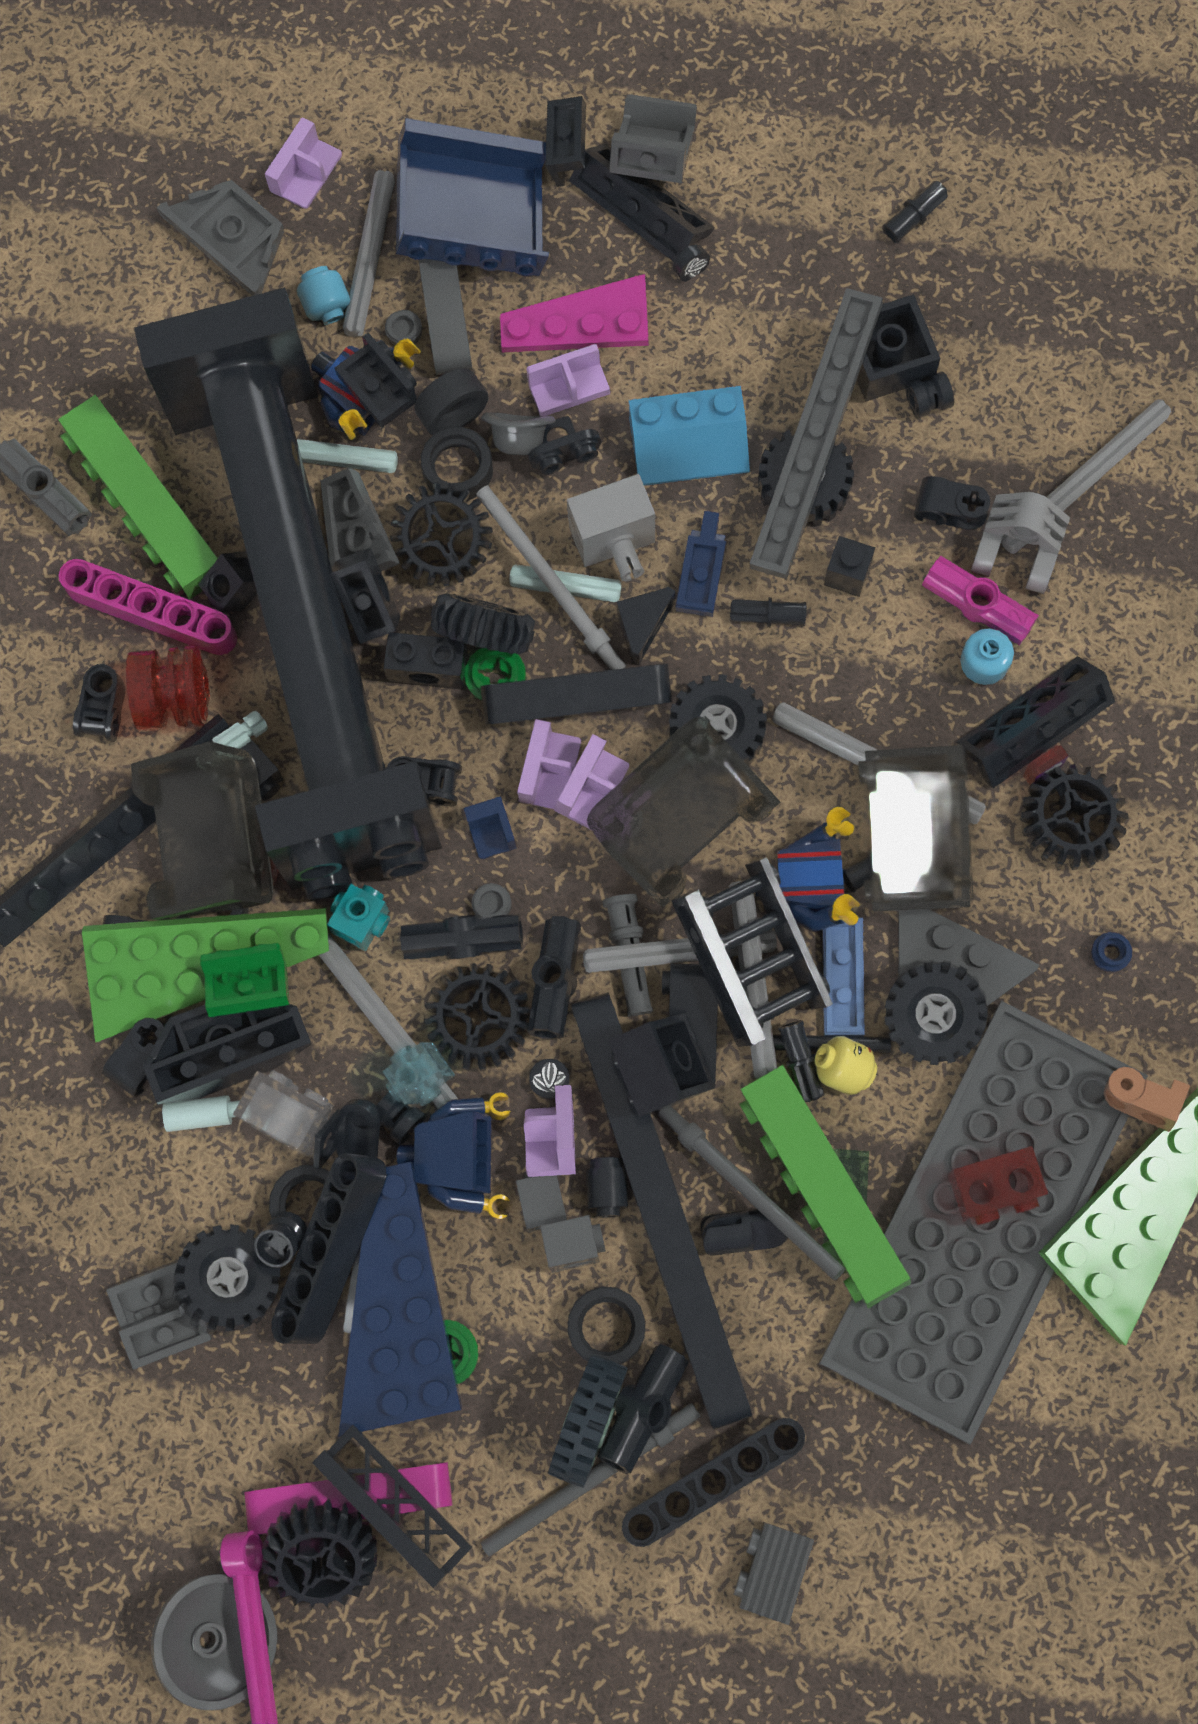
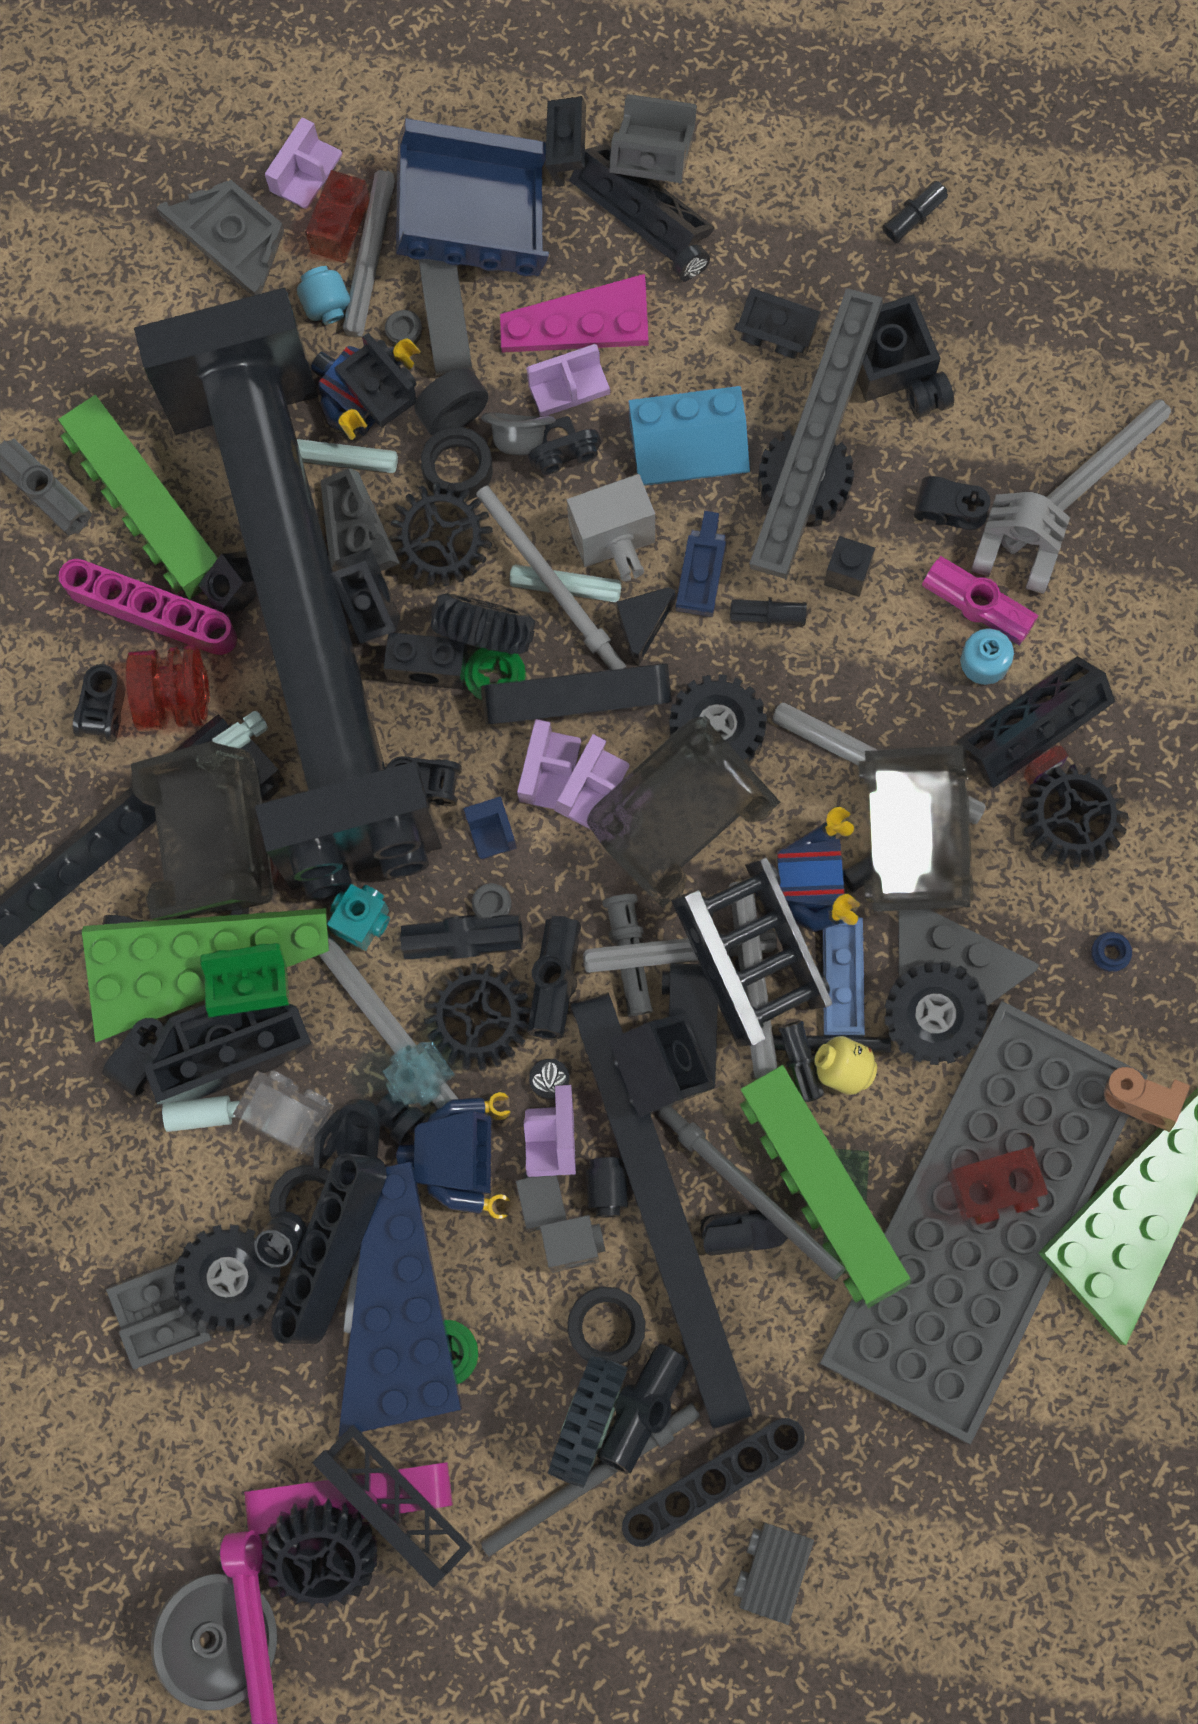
(337, 216): none -> clear red brick
(777, 322): none -> black bracket

